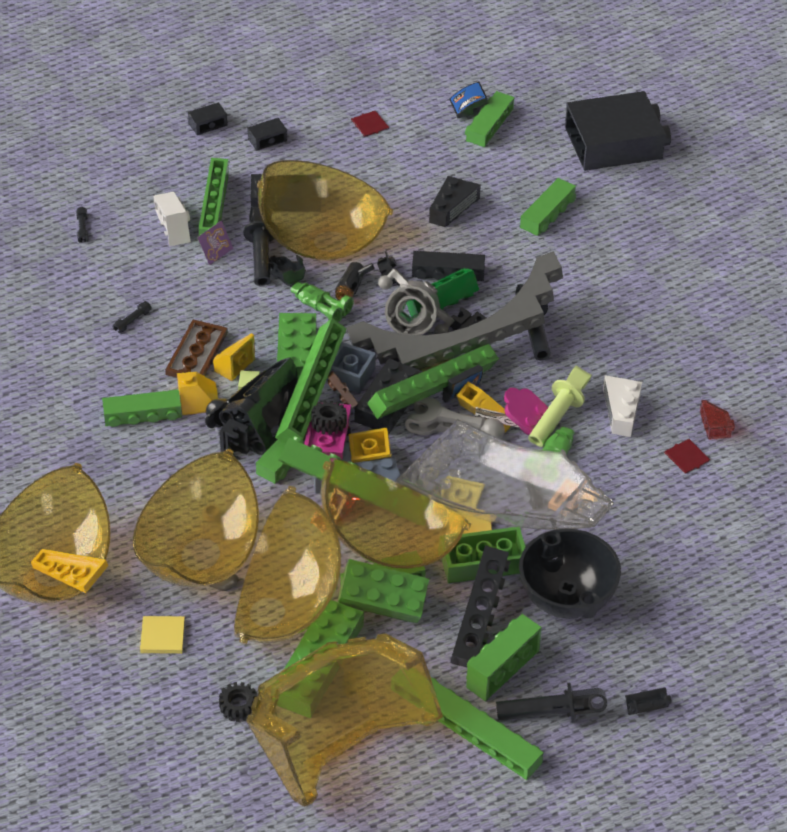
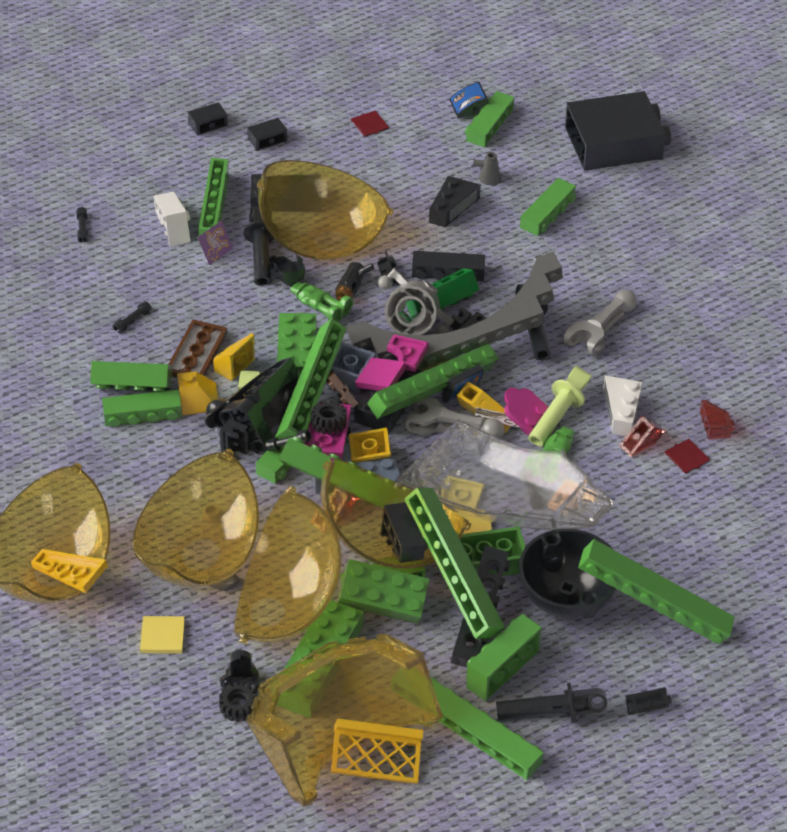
(131, 374): none -> bright green brick
(240, 666): none -> black piece
(275, 444): none -> black bar
(377, 732): none -> yellow fence
(380, 374): none -> dark pink tile
(402, 533): none -> black wedge
(408, 350): none -> dark pink tile
(454, 563): none -> bright green brick
(490, 169): none -> dark grey piece
(594, 329): none -> light grey piece
(641, 436): none -> clear red slope
(656, 592): none -> bright green brick

